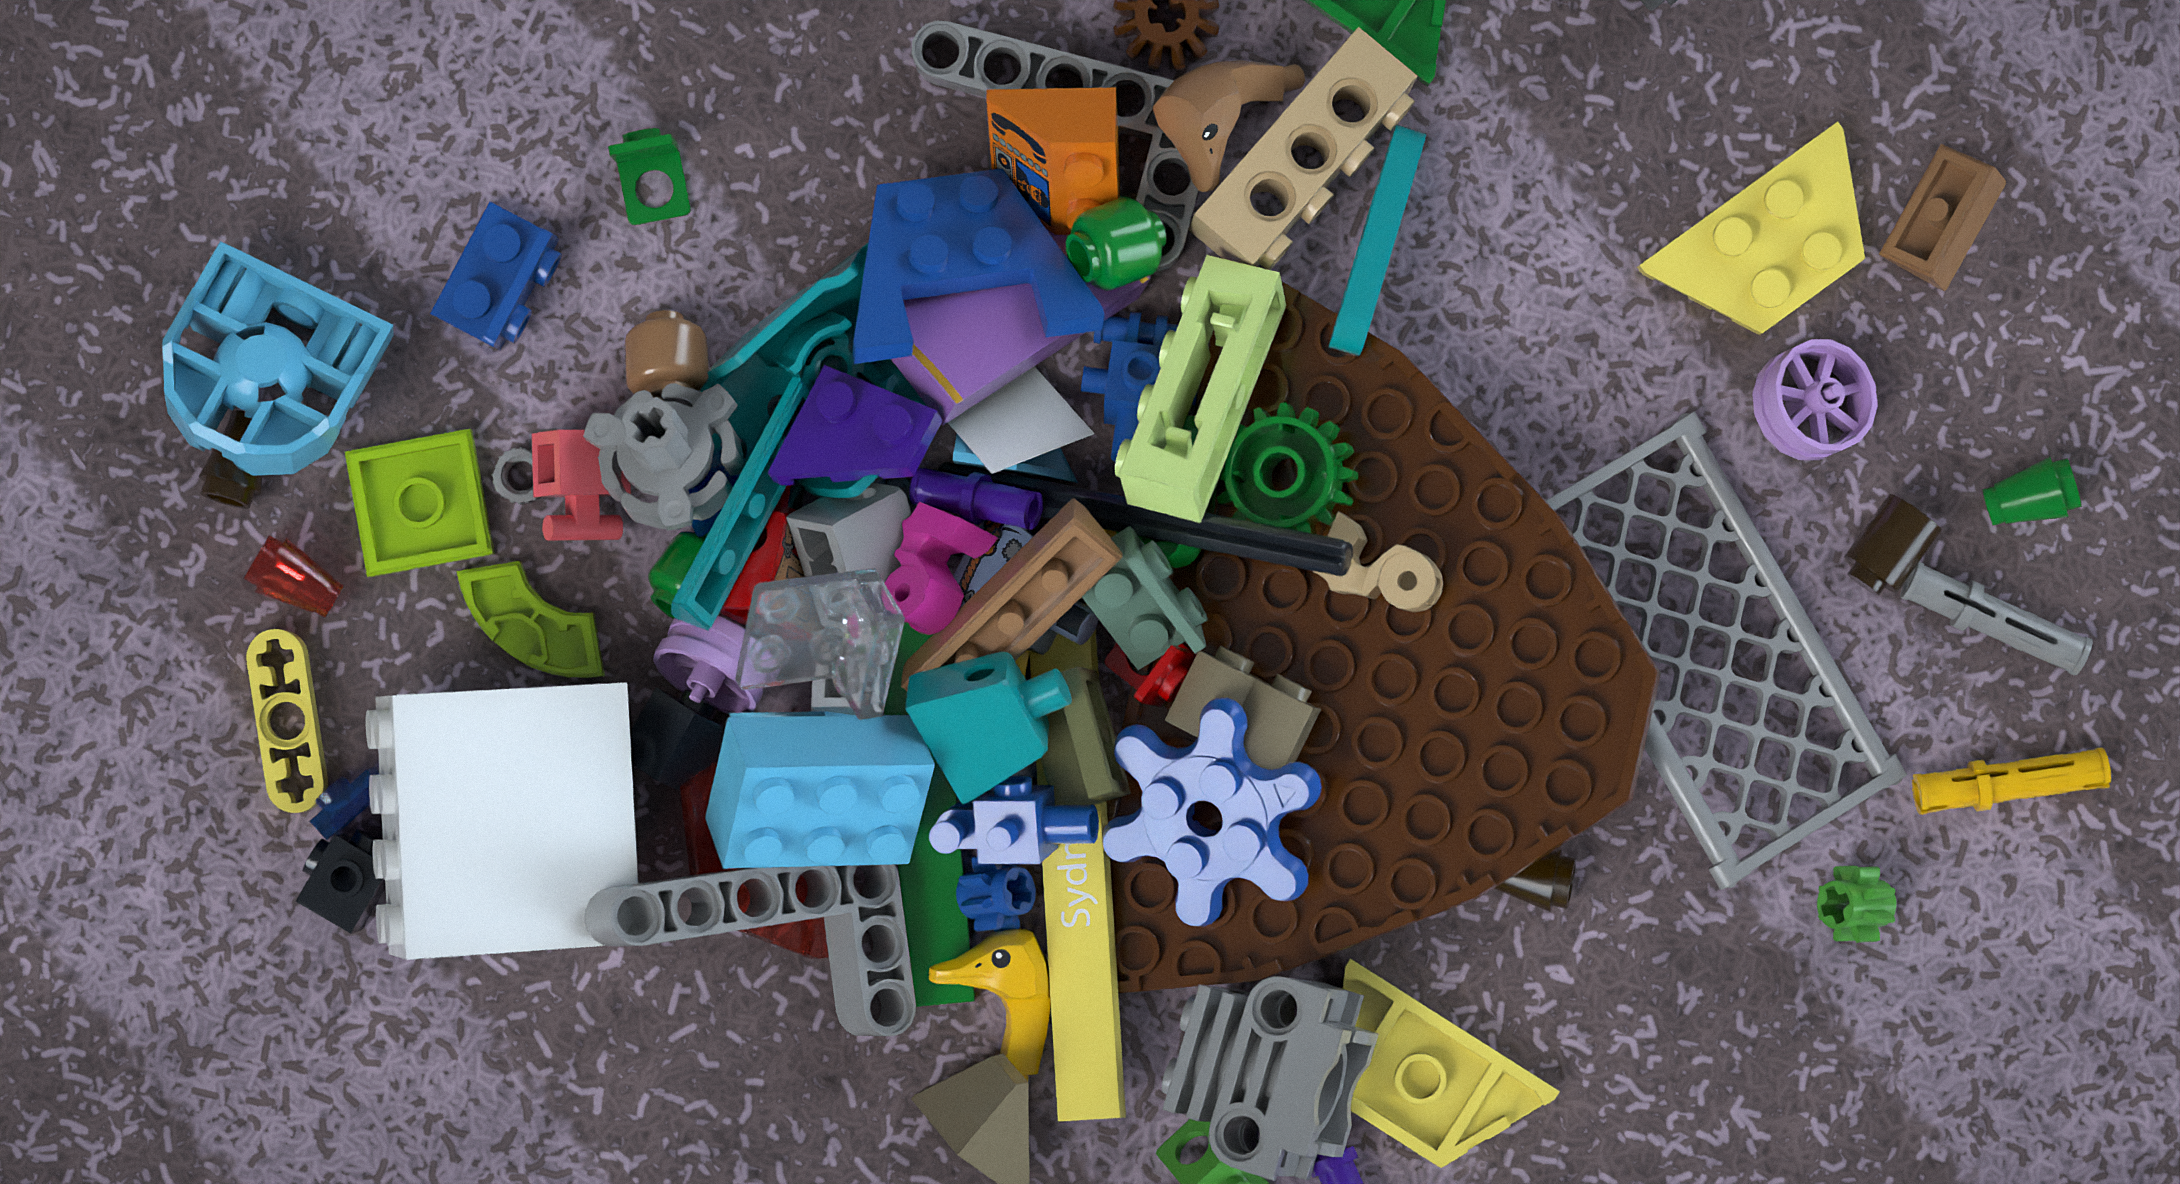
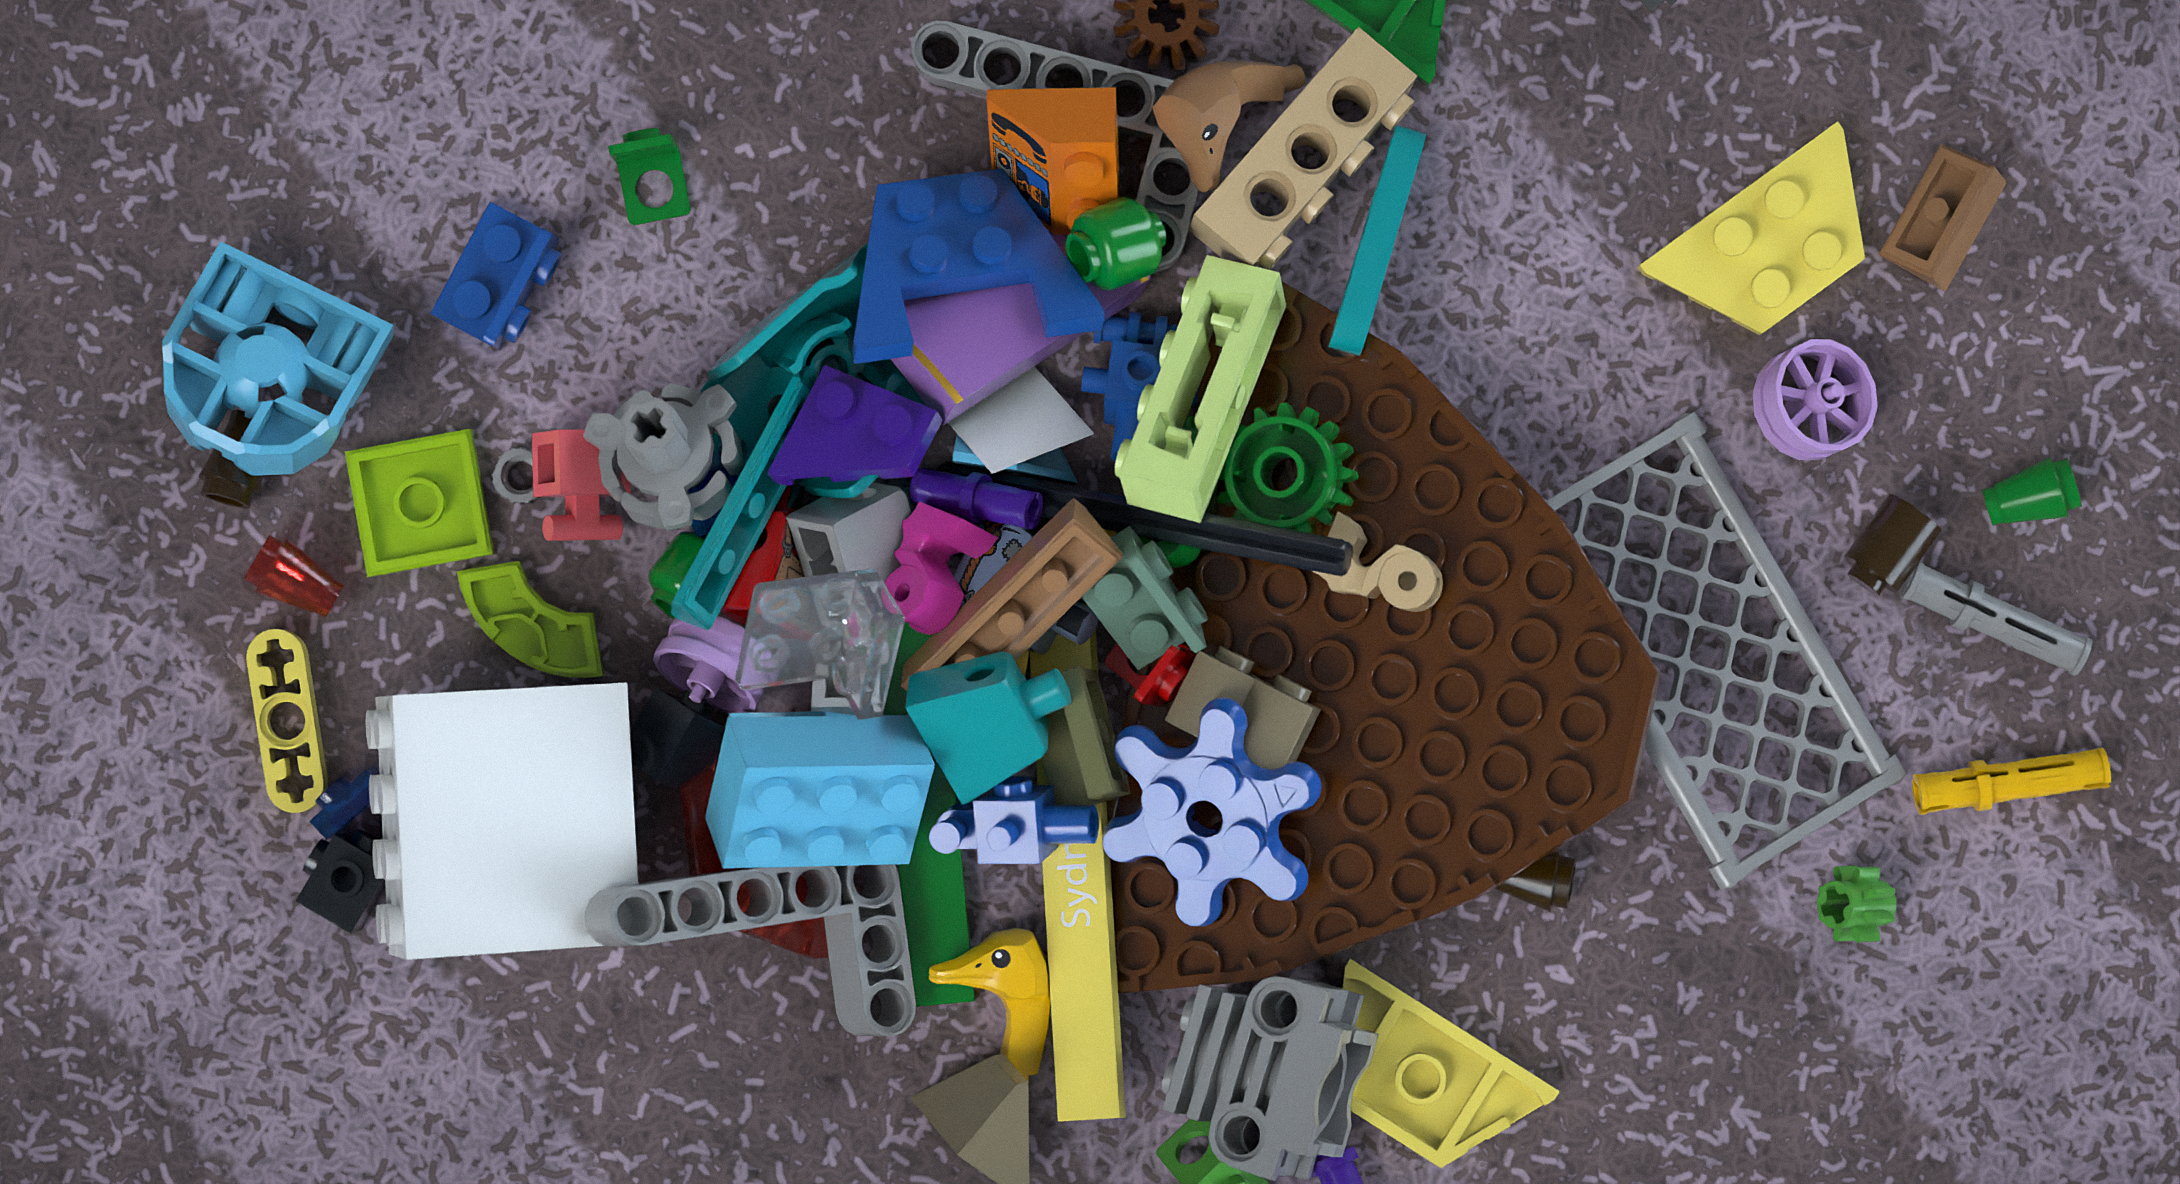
(665, 352): medium nougat head -> none
(995, 895): blue gear -> none

